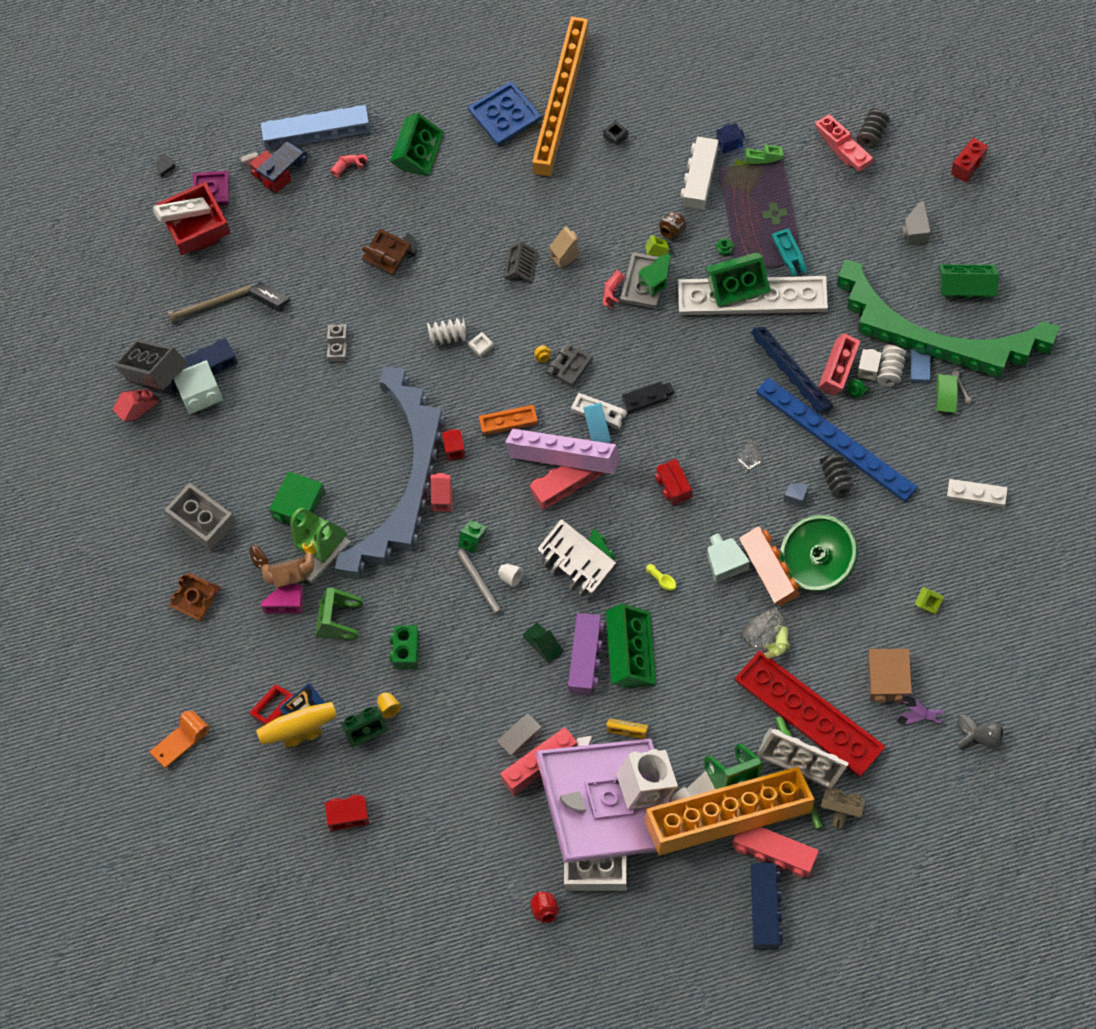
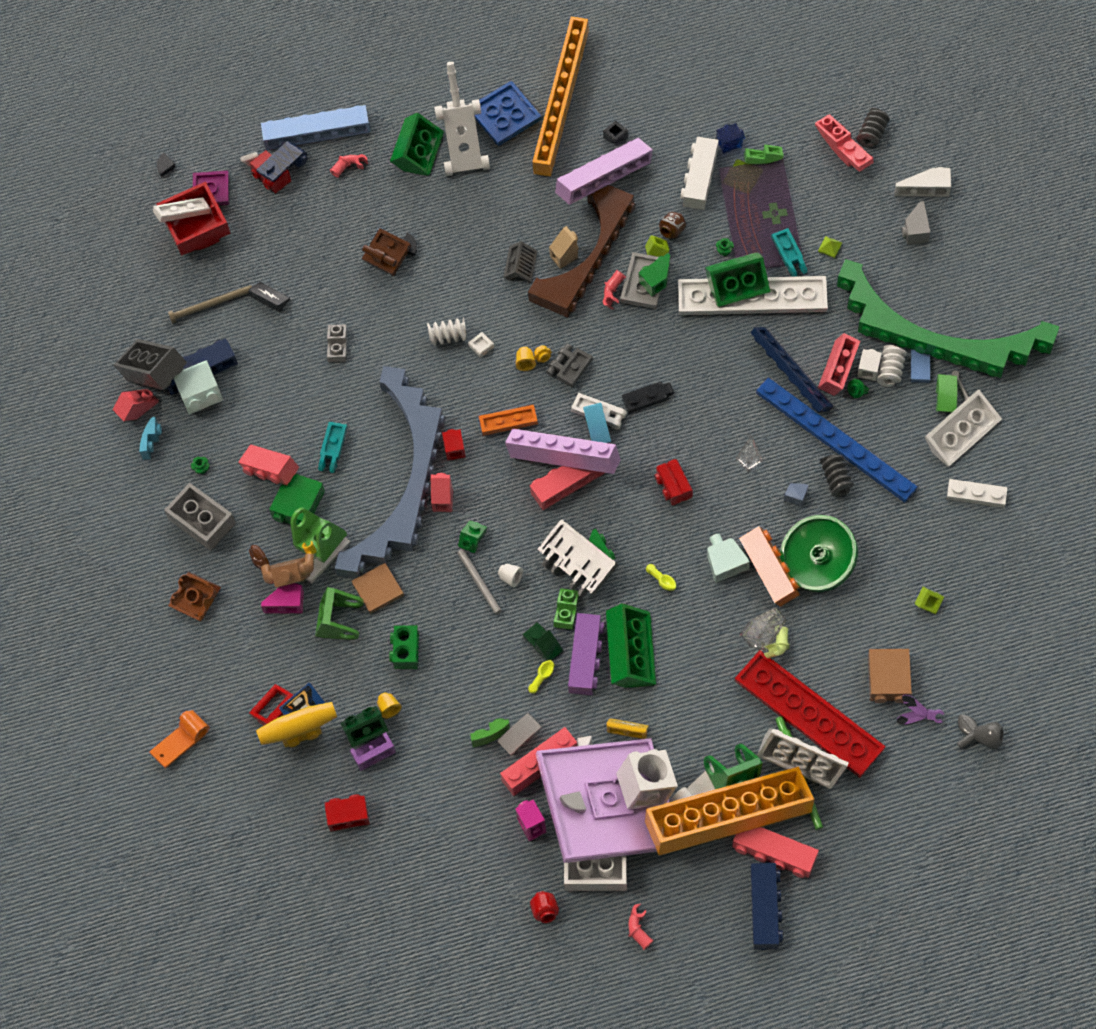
(150, 435): none -> medium azure slope
(202, 468): none -> green plate
(268, 465): none -> coral brick
(332, 445): none -> teal hinge
(373, 752): none -> medium lavender hinge
(377, 588): none -> medium nougat tile
(461, 128): none -> white piece
(497, 730): none -> bright green slope
(525, 359): none -> yellow hat
(530, 819): none -> dark pink brick
(544, 672): none -> neon yellow piece
(563, 291): none -> reddish brown arch
(566, 609): none -> bright green slope
(603, 171): none -> lavender brick
(635, 929): none -> coral piece
(830, 247): none -> lime slope
(842, 805): dark tan plate -> none
(928, 183): none -> white slope
(962, 428): none -> white slope
(968, 280): green slope -> none
(969, 160): red brick -> none

